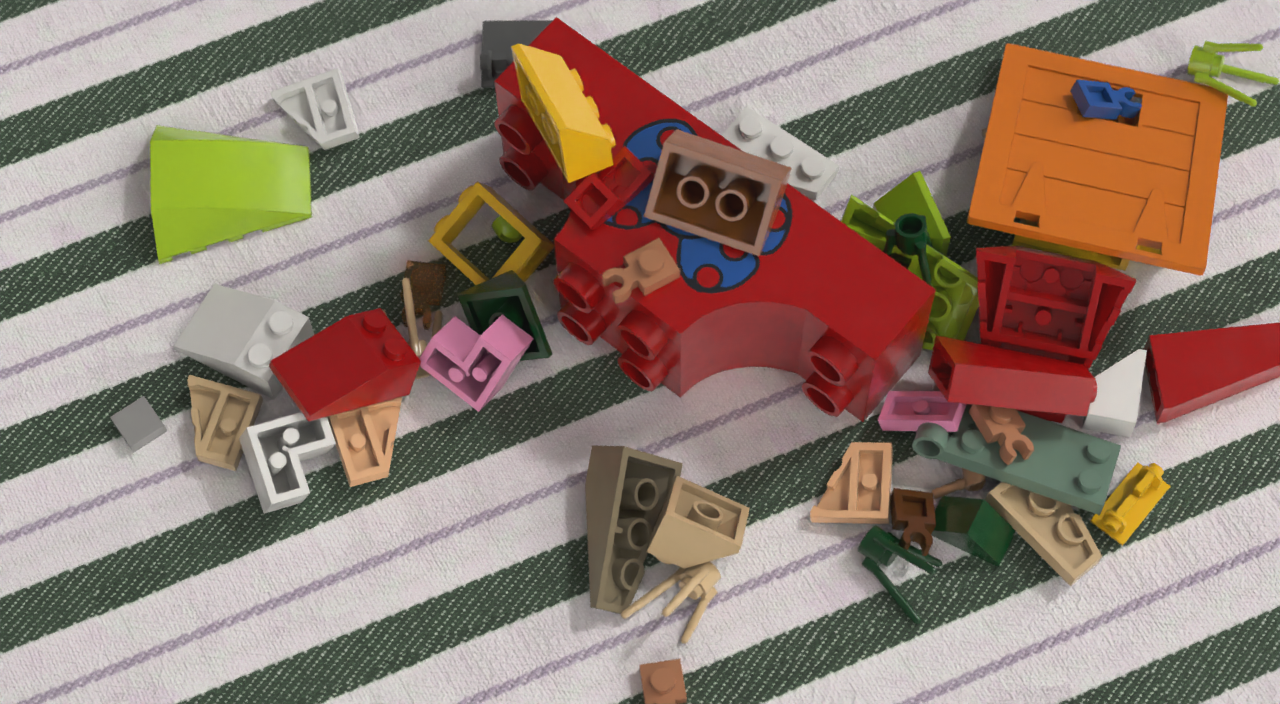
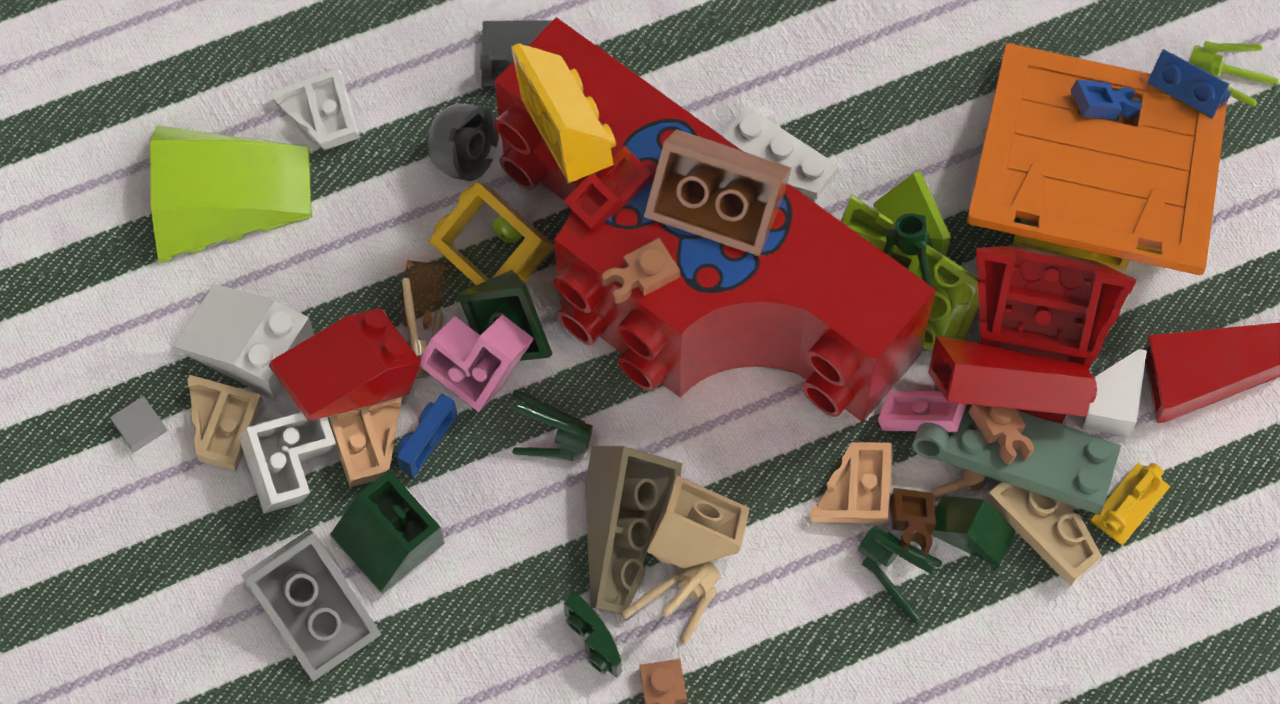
(311, 604): none -> light grey slope
(387, 532): none -> dark green slope
(433, 425): none -> blue plate
(462, 140): none -> dark grey cylinder
(572, 433): none -> dark green plant
(599, 645): none -> dark green slope
(1189, 83): none -> blue hinge

